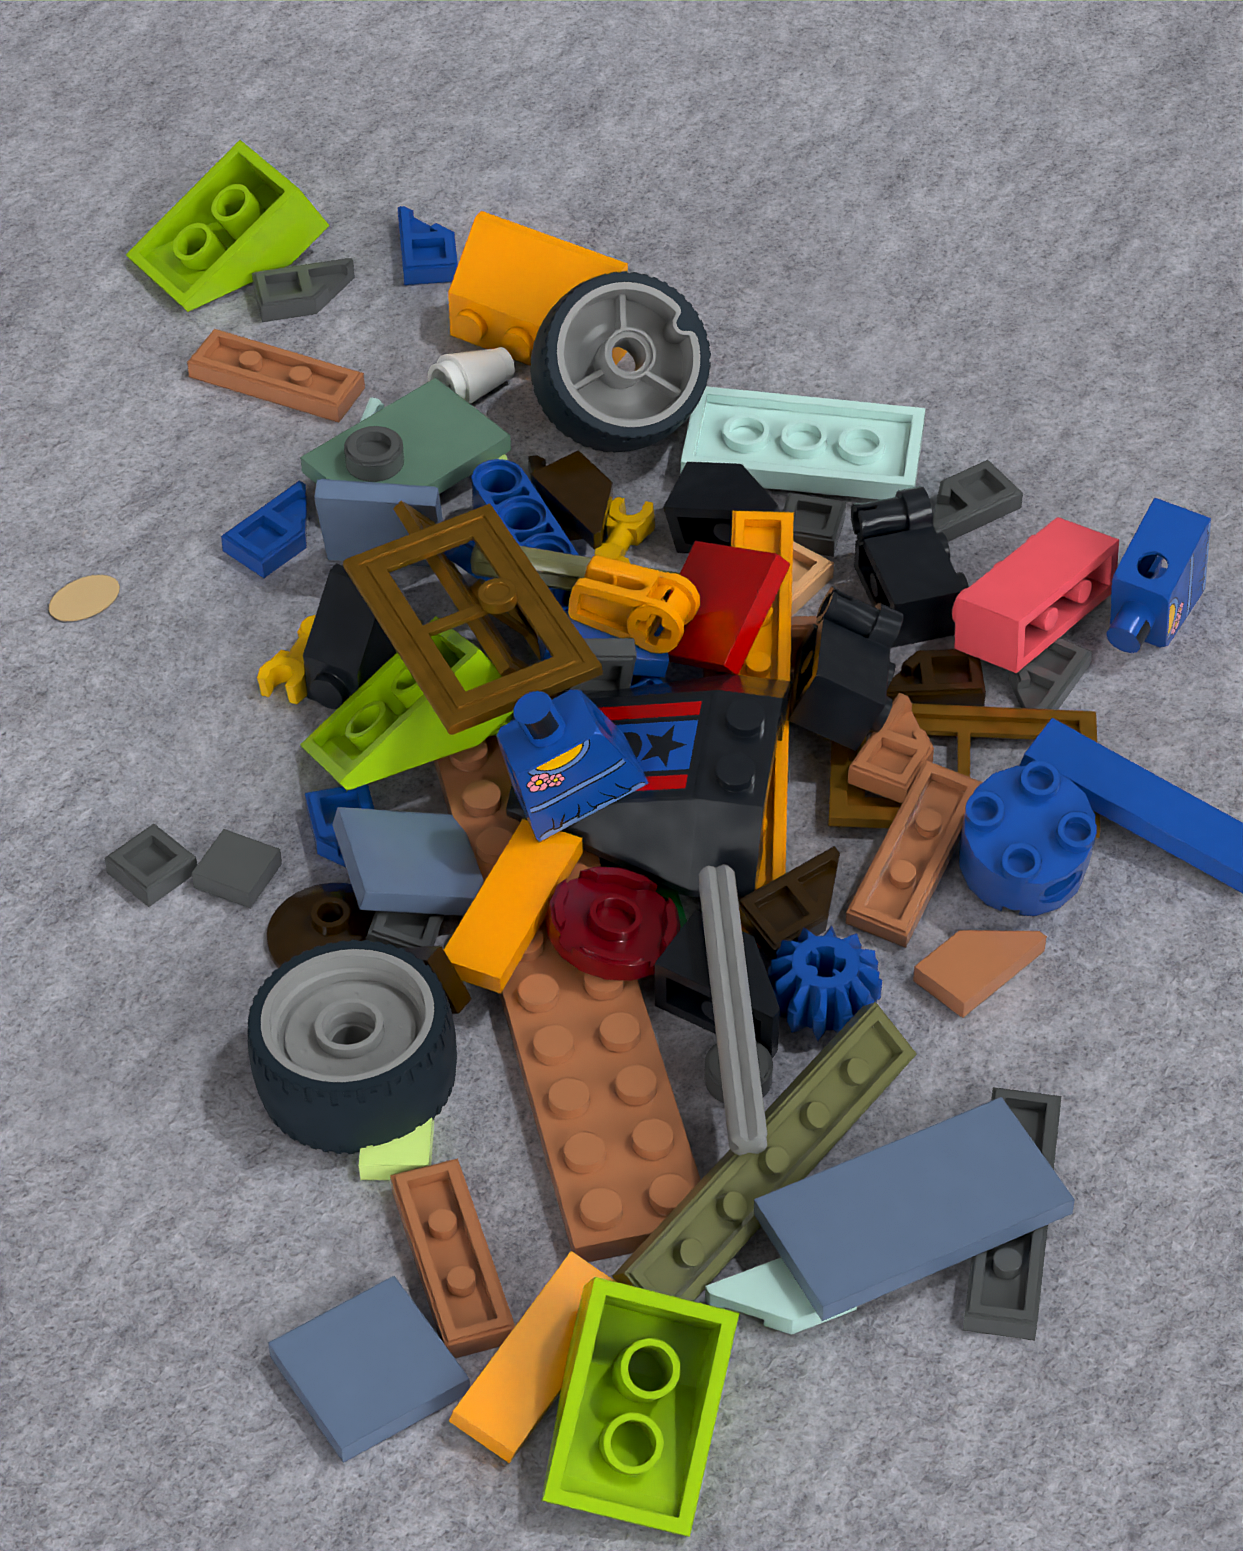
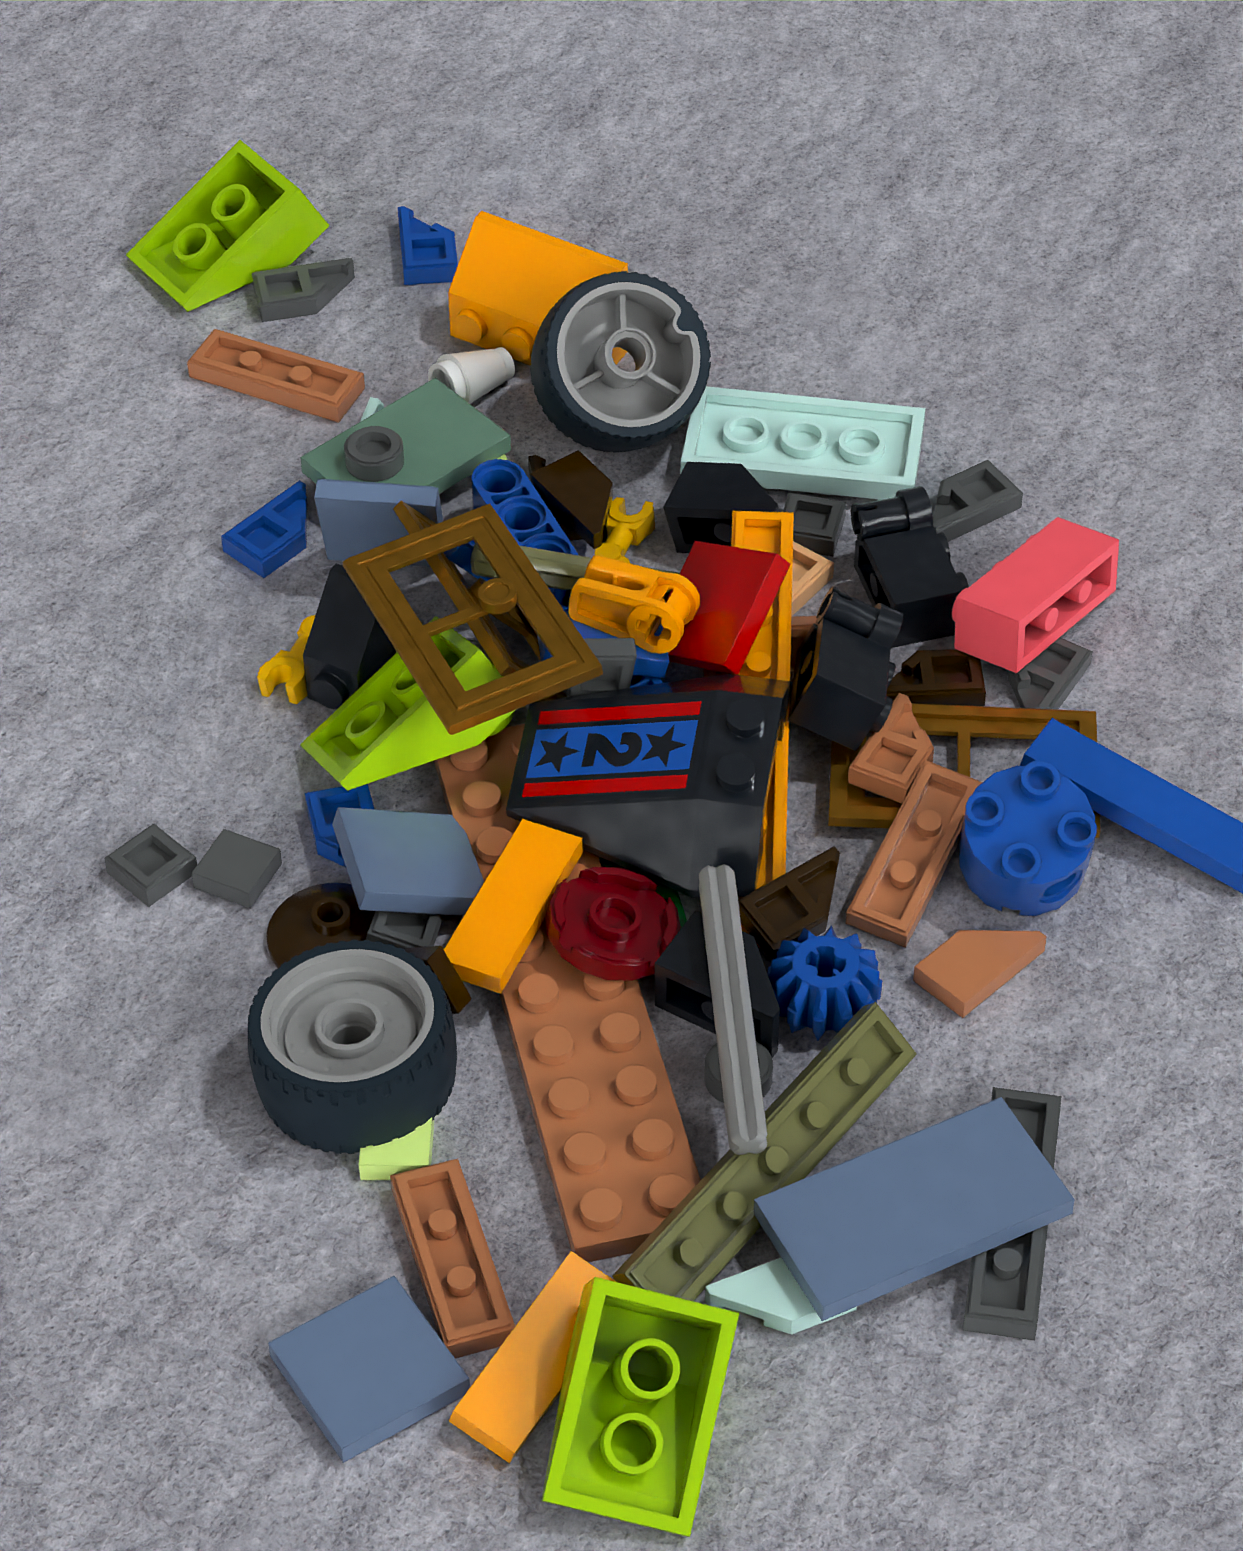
(84, 598): tan sticker -> none
(566, 760): blue torso -> none
(1153, 600): blue torso -> none

